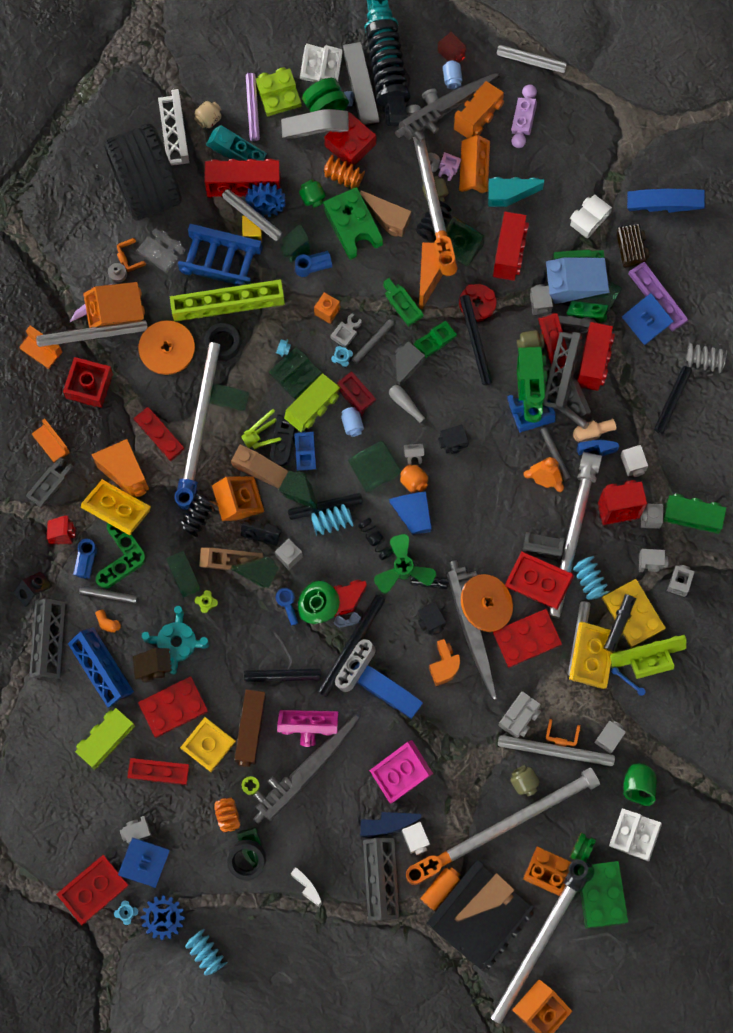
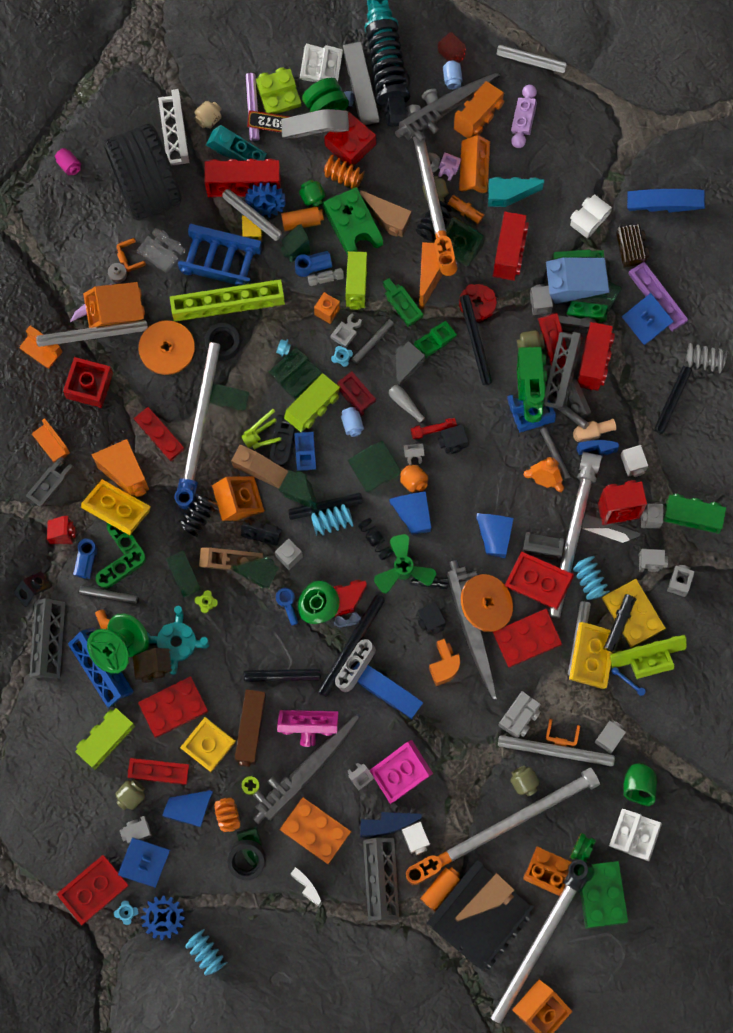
(67, 161): none -> dark pink brick
(113, 646): none -> green piece
(130, 795): none -> olive head
(188, 808): none -> blue slope
(265, 121): none -> sticker
(306, 217): none -> orange brick
(315, 830): none -> orange plate
(325, 277): none -> light grey axle
(356, 280): none -> lime window
(360, 776): none -> light grey tile
(417, 431): none -> red bar
(465, 209): none -> orange pin
(495, 533): none -> blue slope
(610, 530): none -> sticker

